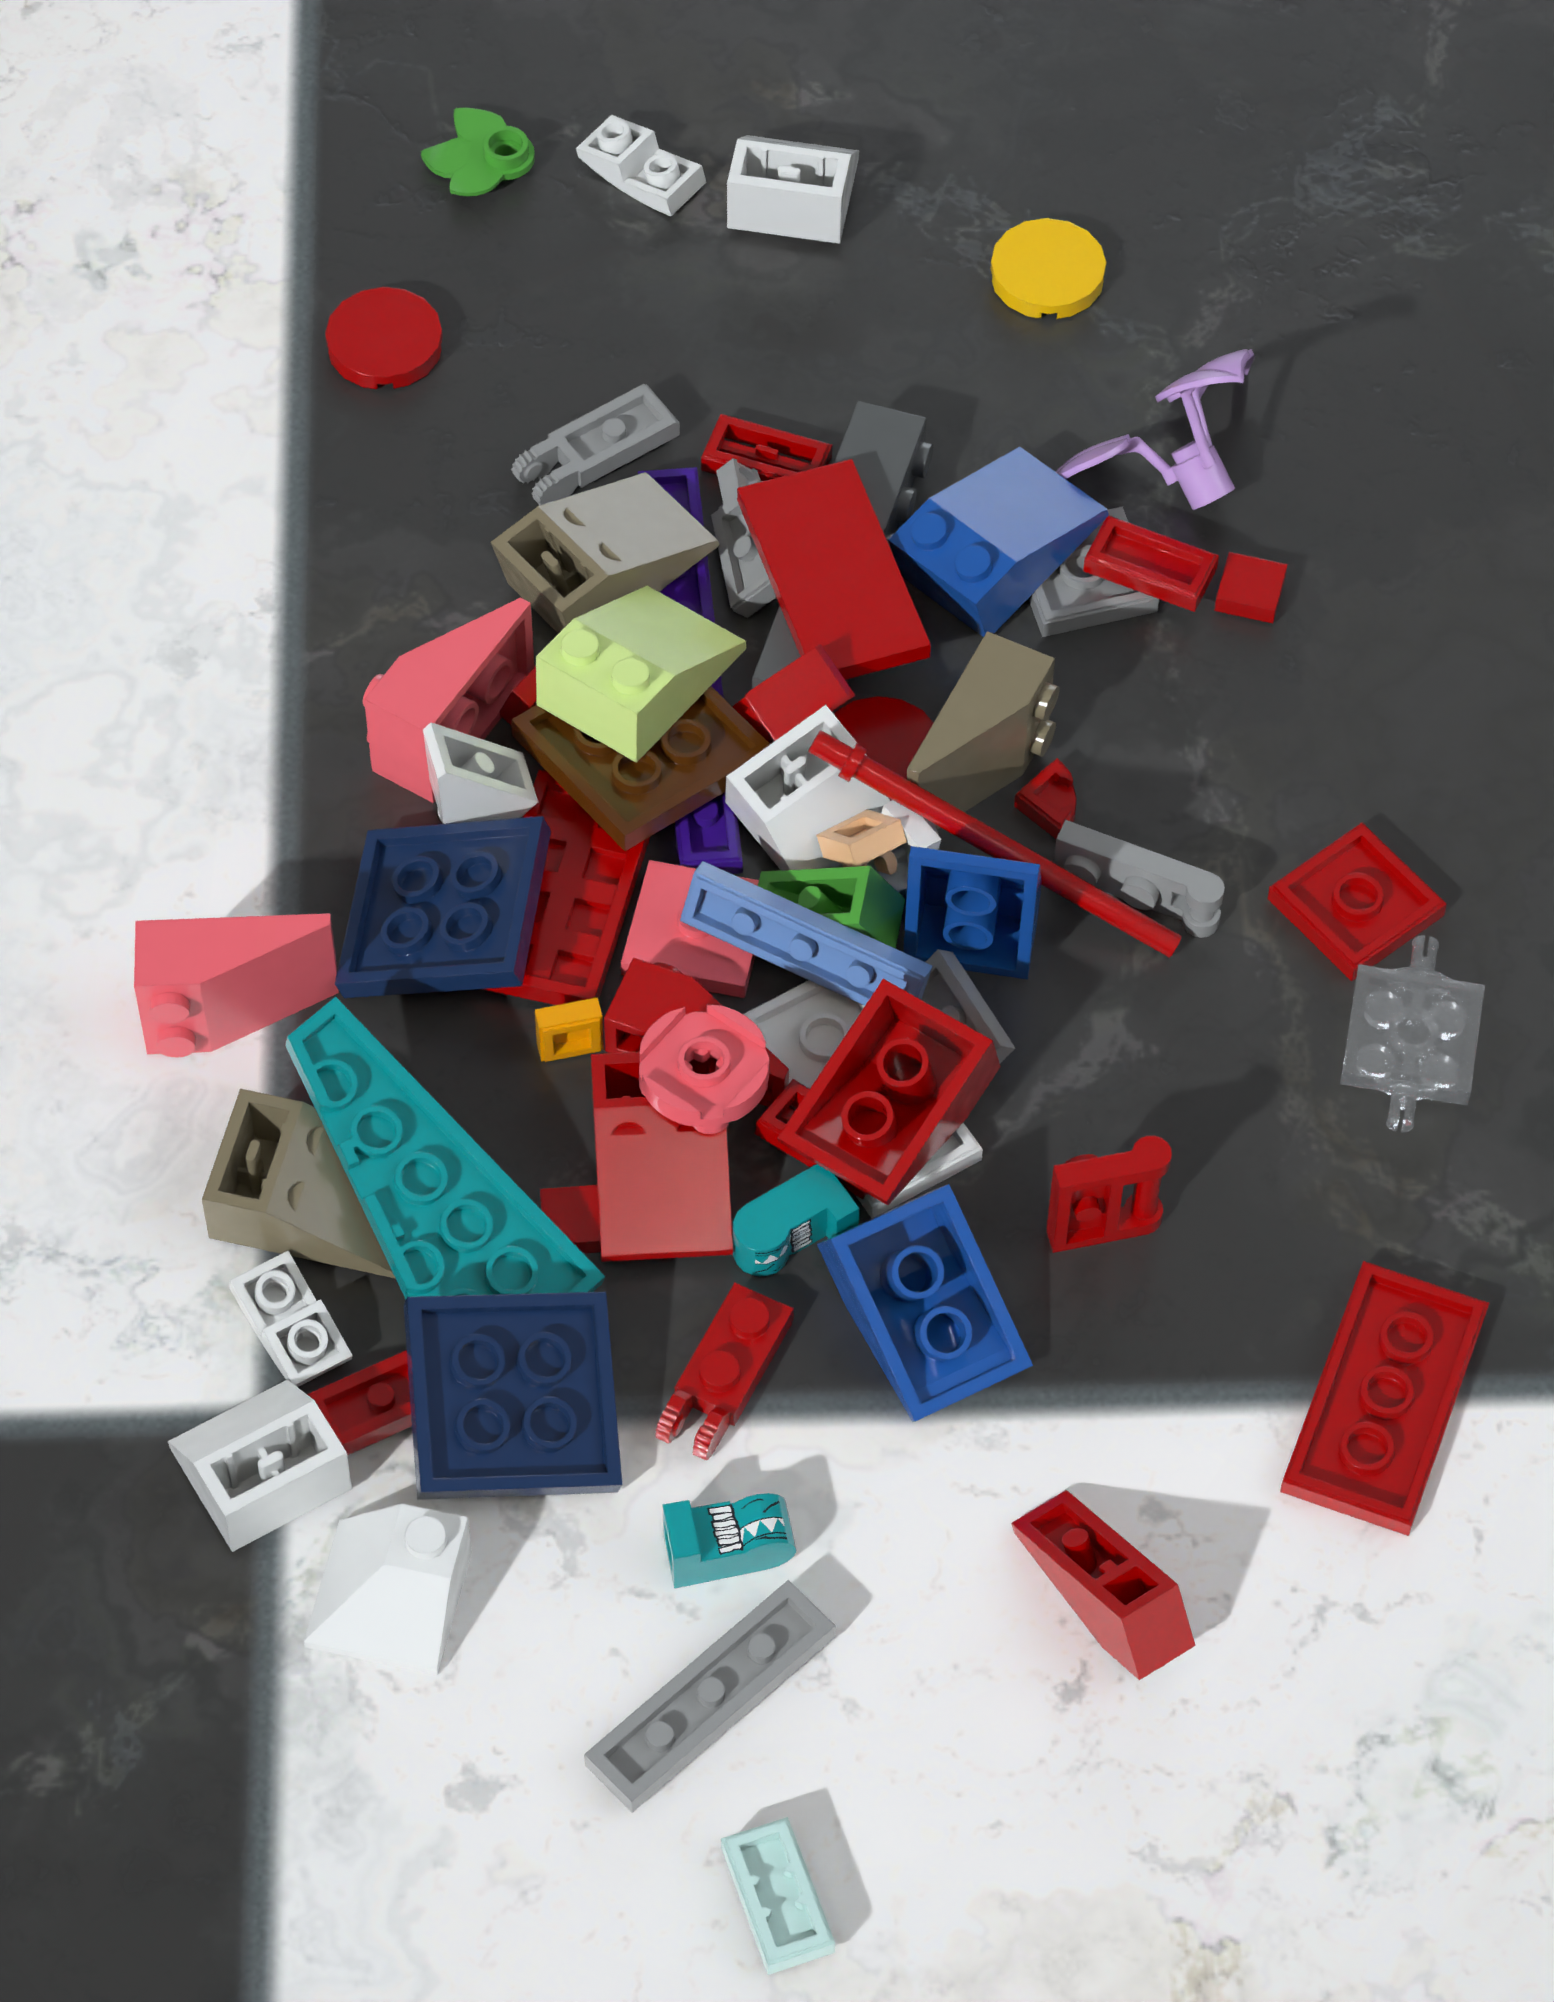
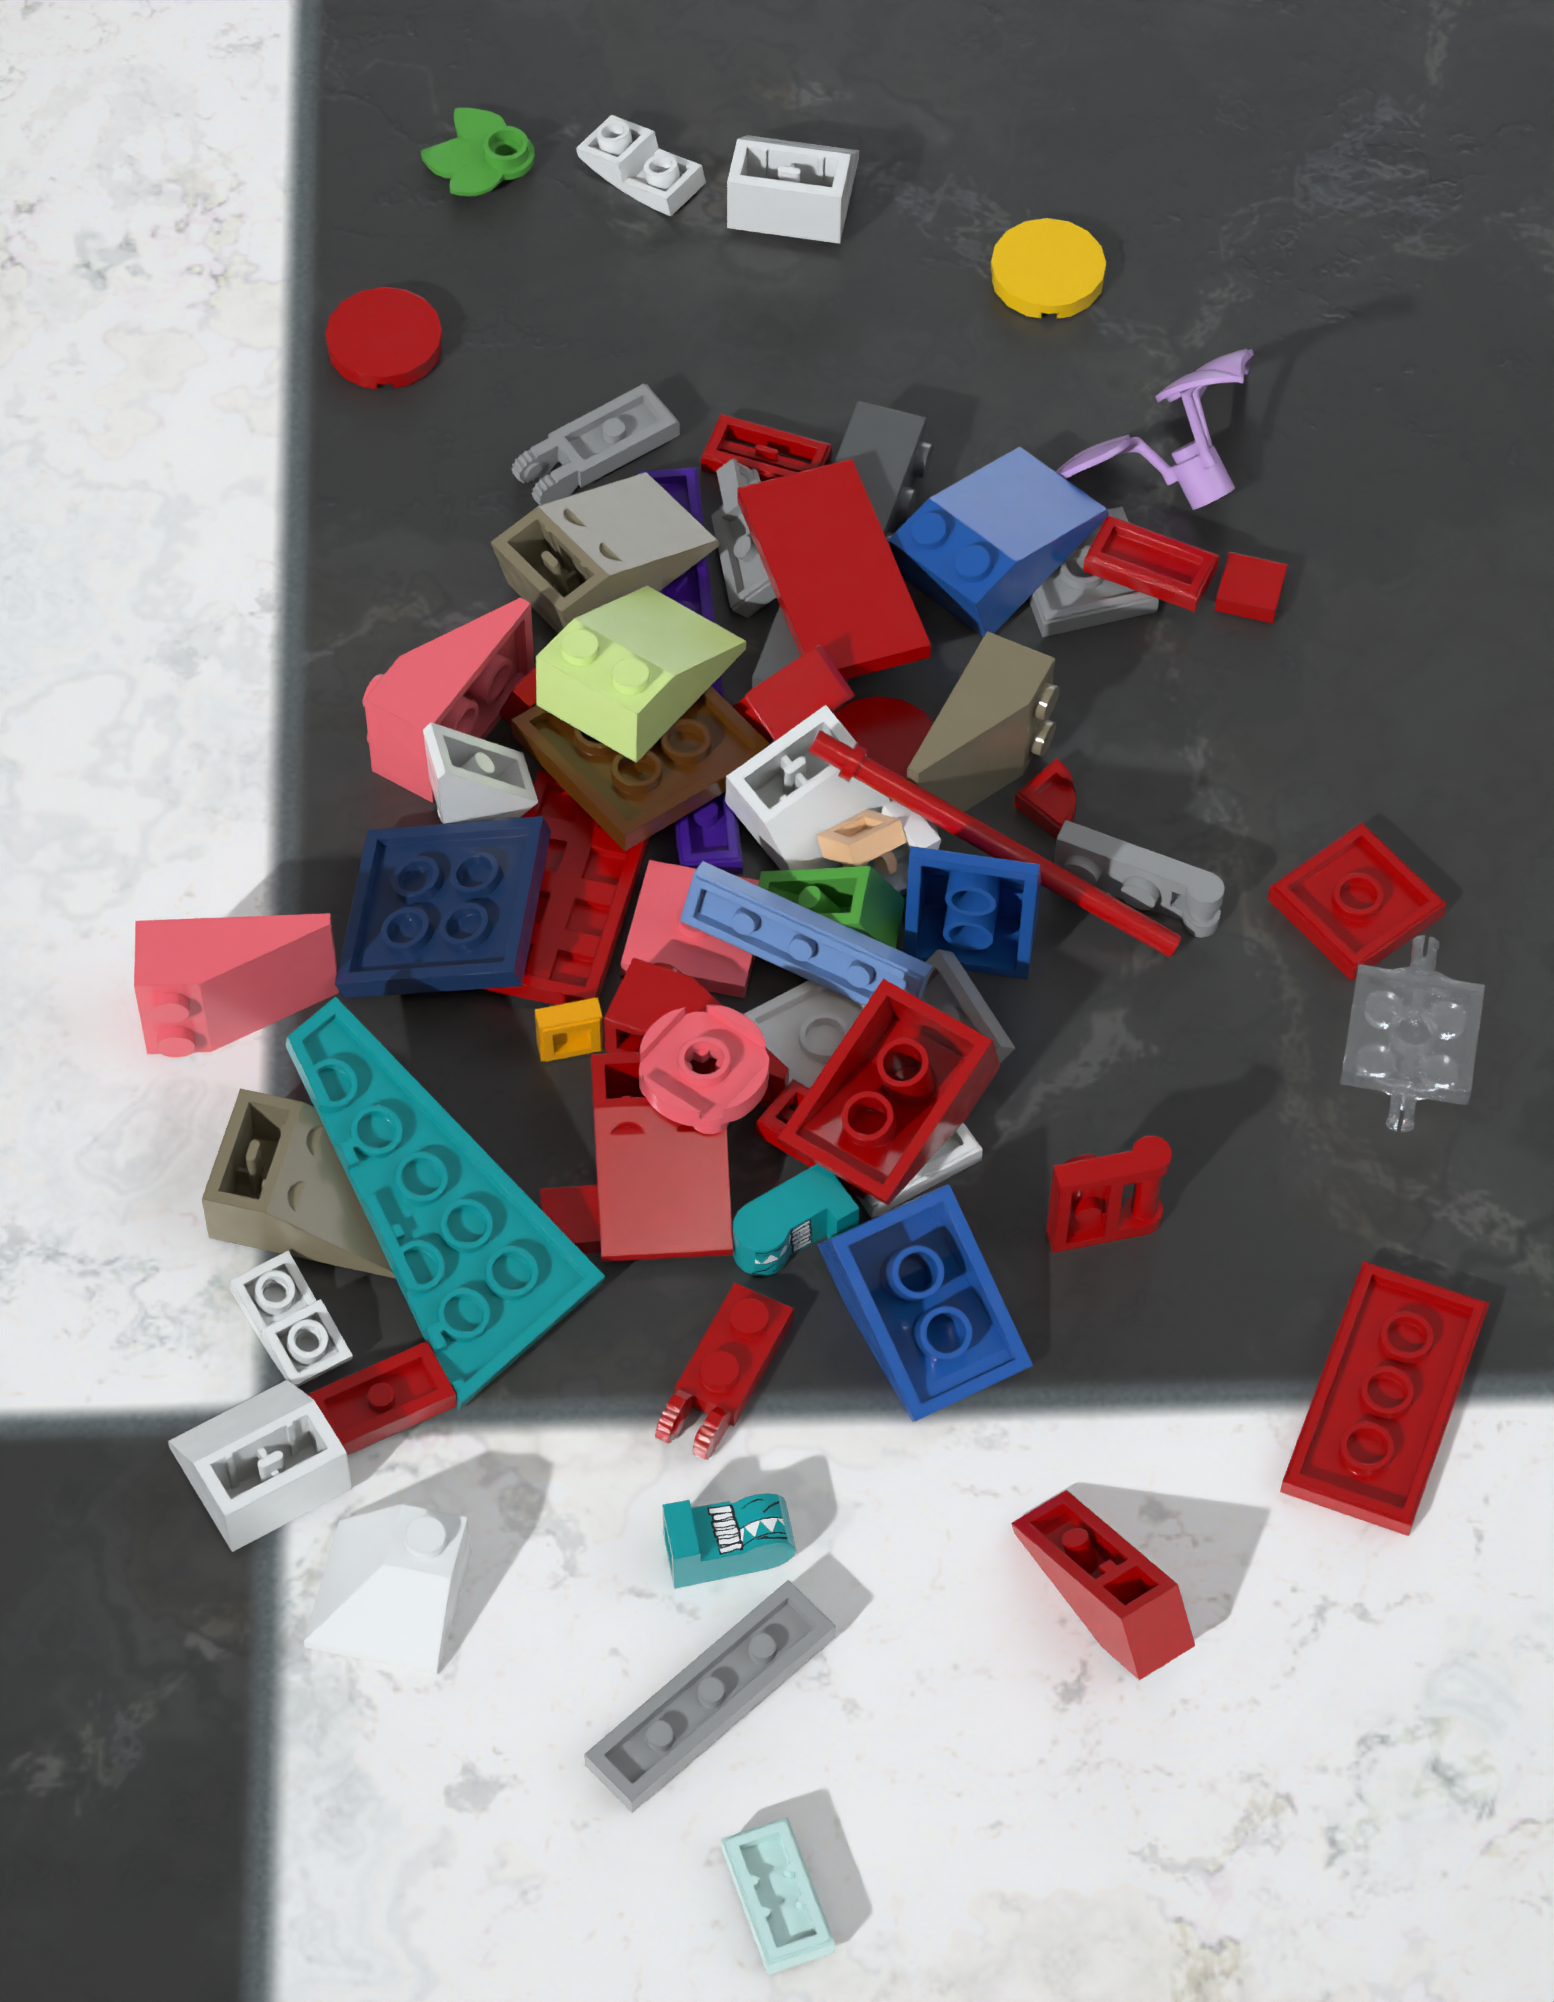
(512, 1395): dark blue plate -> none

